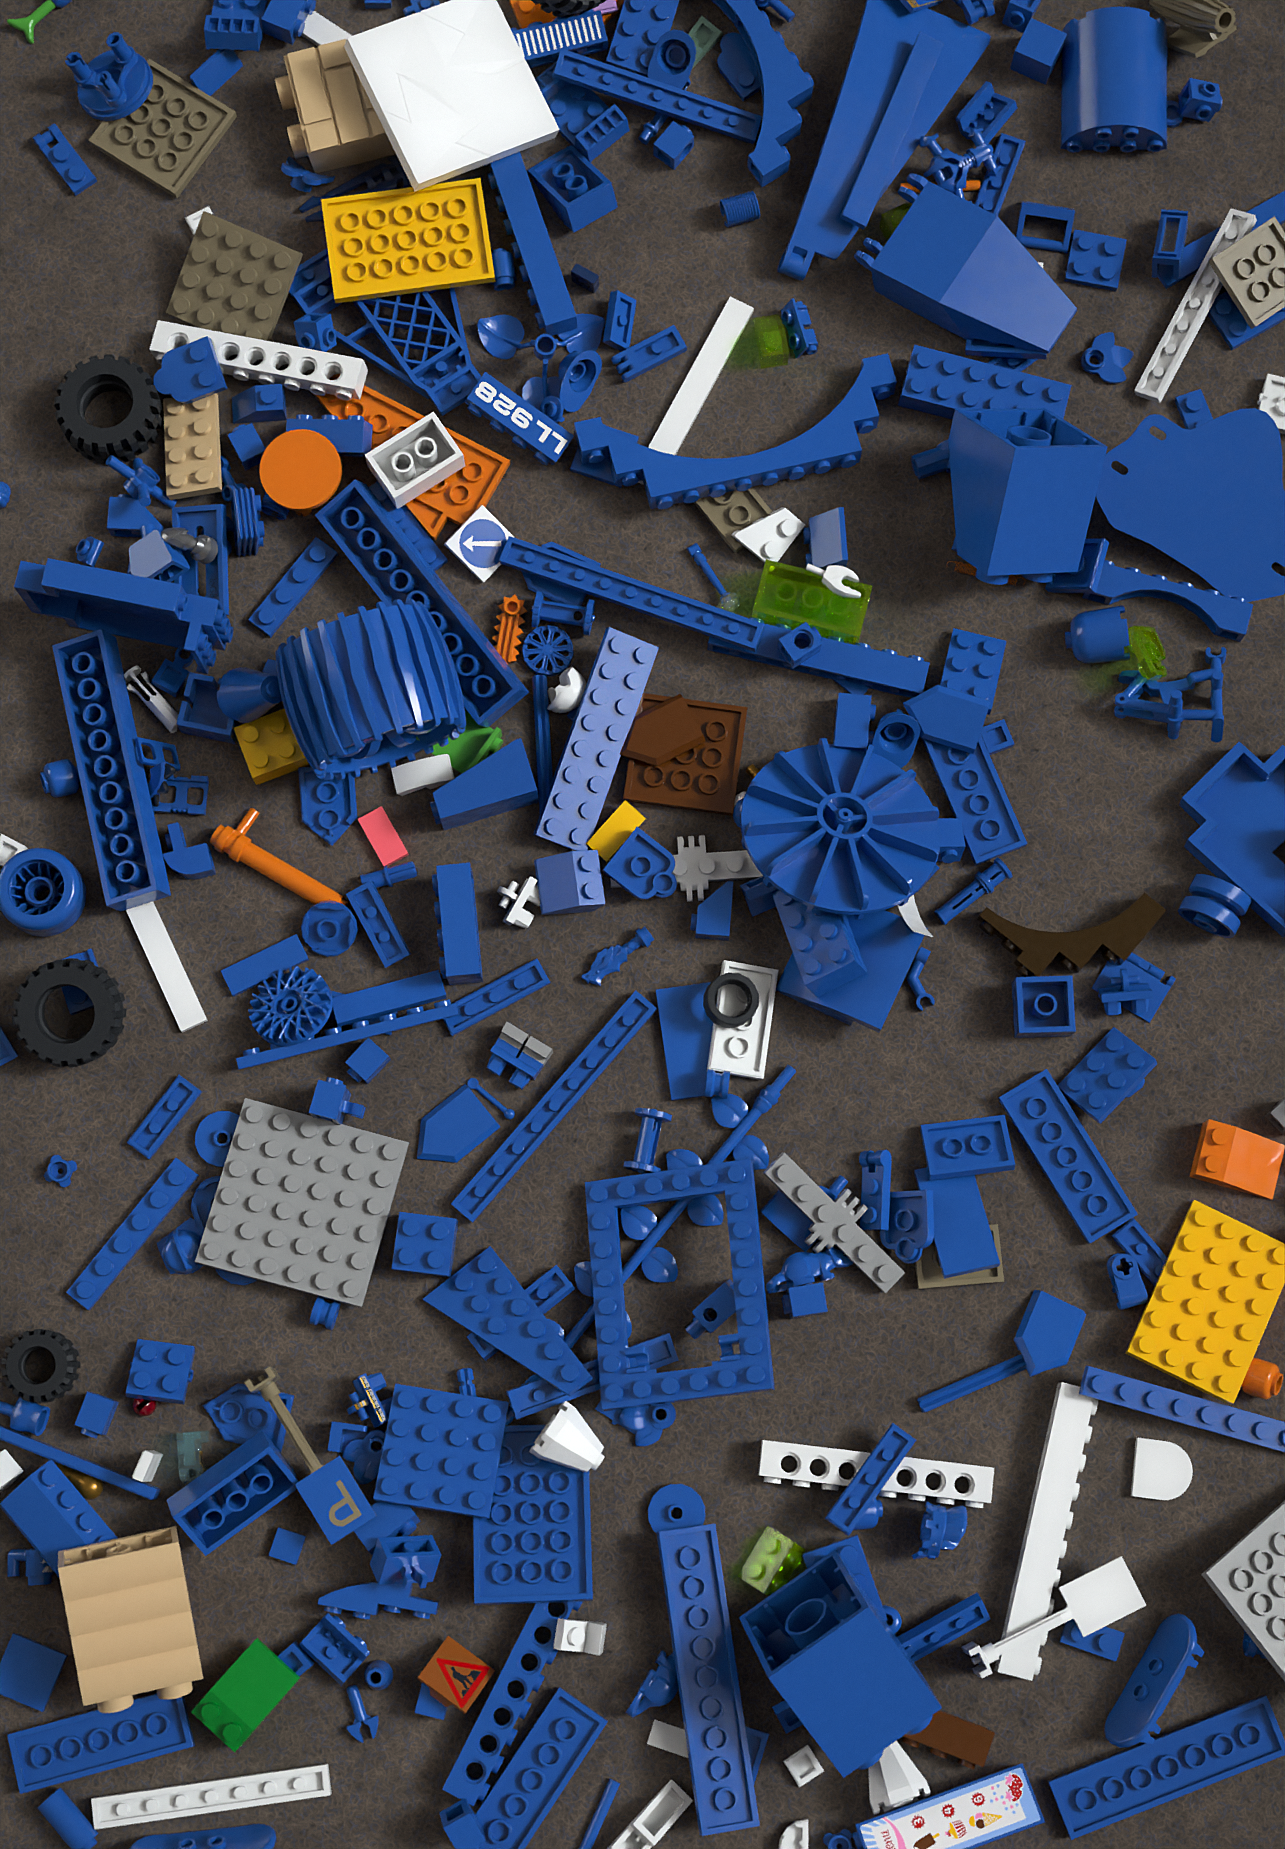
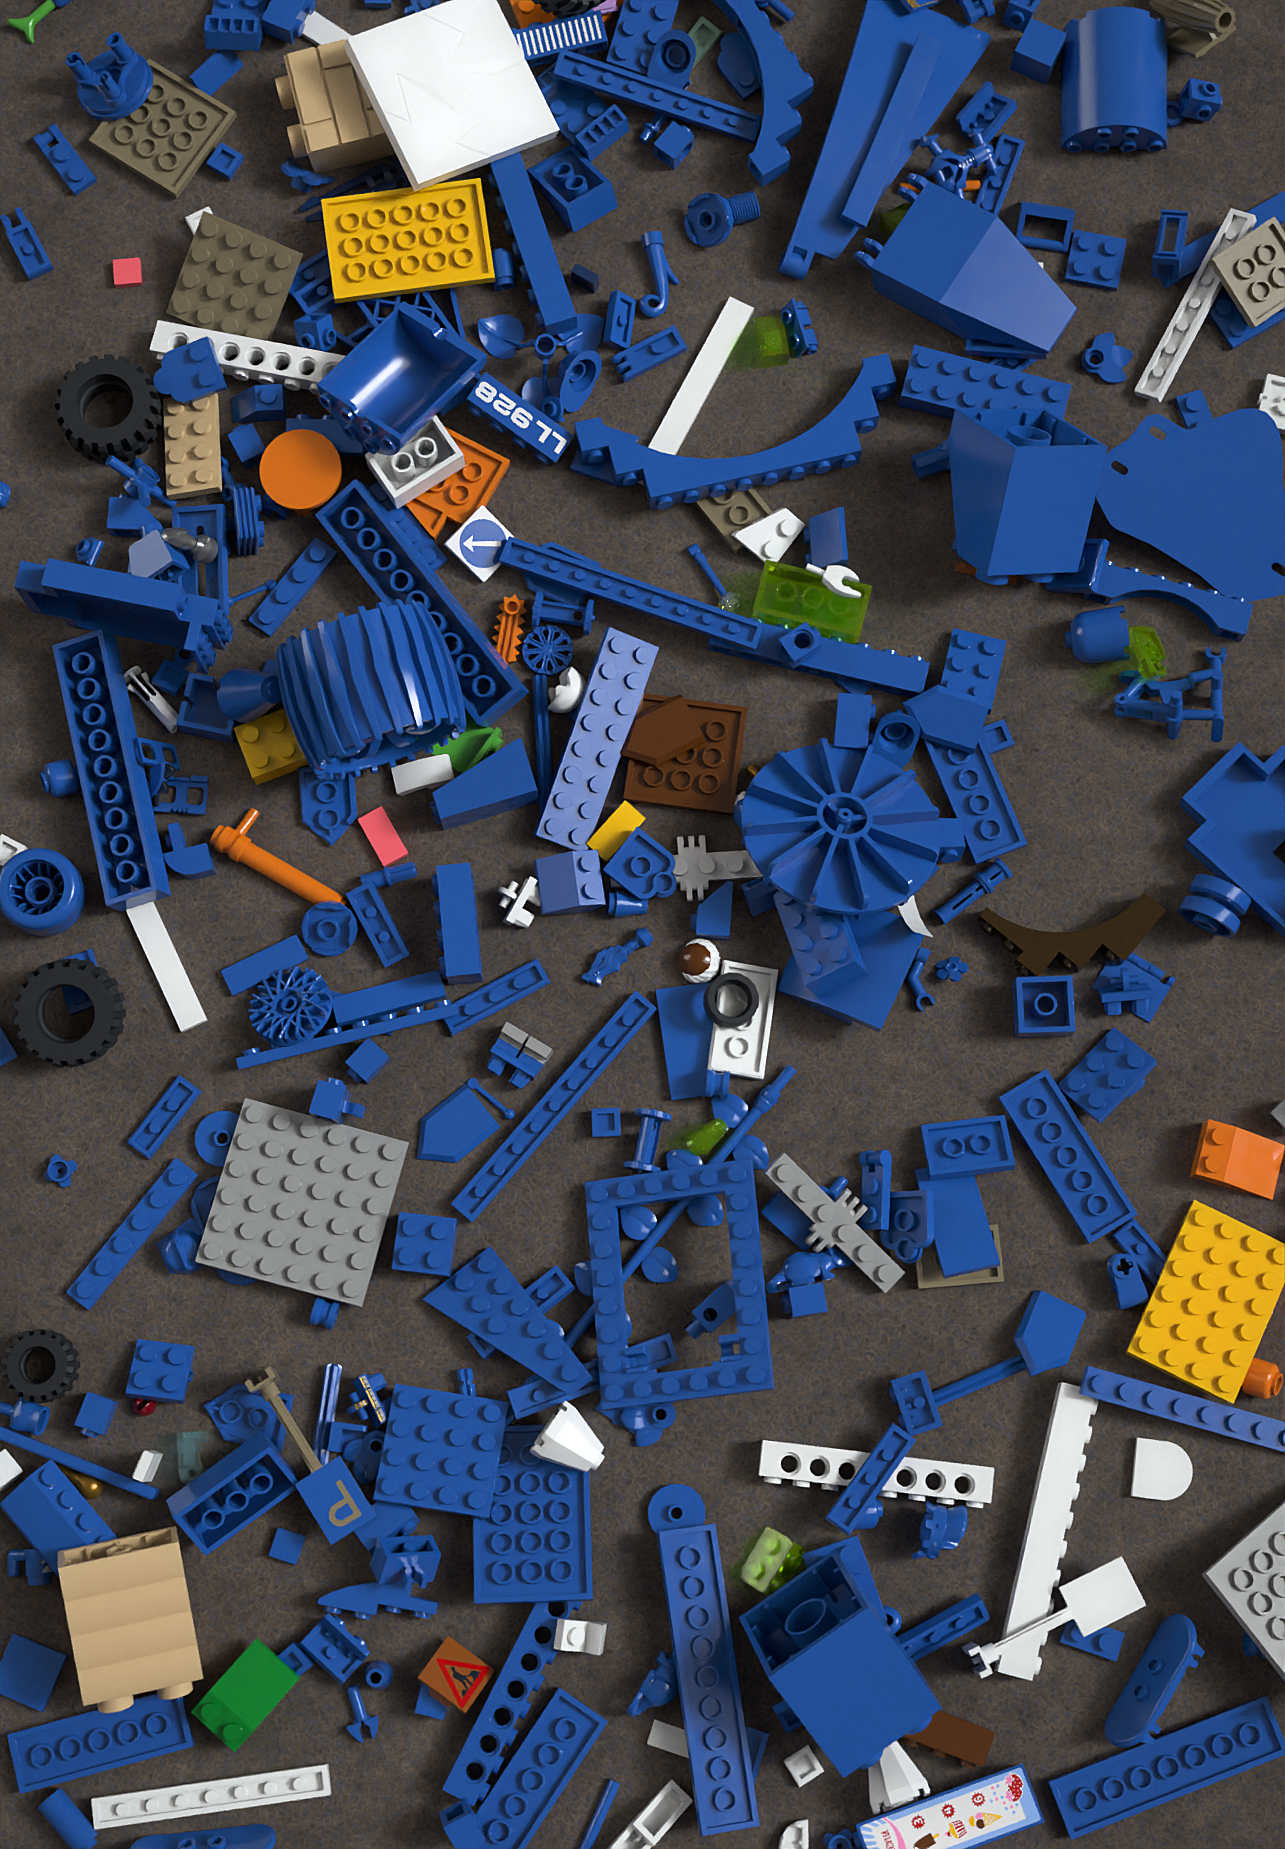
(27, 246): none -> blue hinge
(127, 272): none -> coral tile
(225, 161): none -> blue plate
(268, 585): none -> blue hinge
(326, 1412): none -> blue axle
(398, 380): none -> blue cylinder
(606, 1122): none -> blue plate
(624, 904): none -> blue cone
(661, 272): none -> blue plant
(698, 220): none -> blue plate
(699, 961): none -> hair
(706, 1136): none -> clear neon green cone
(916, 1403): none -> blue bracket
(951, 969): none -> blue plant

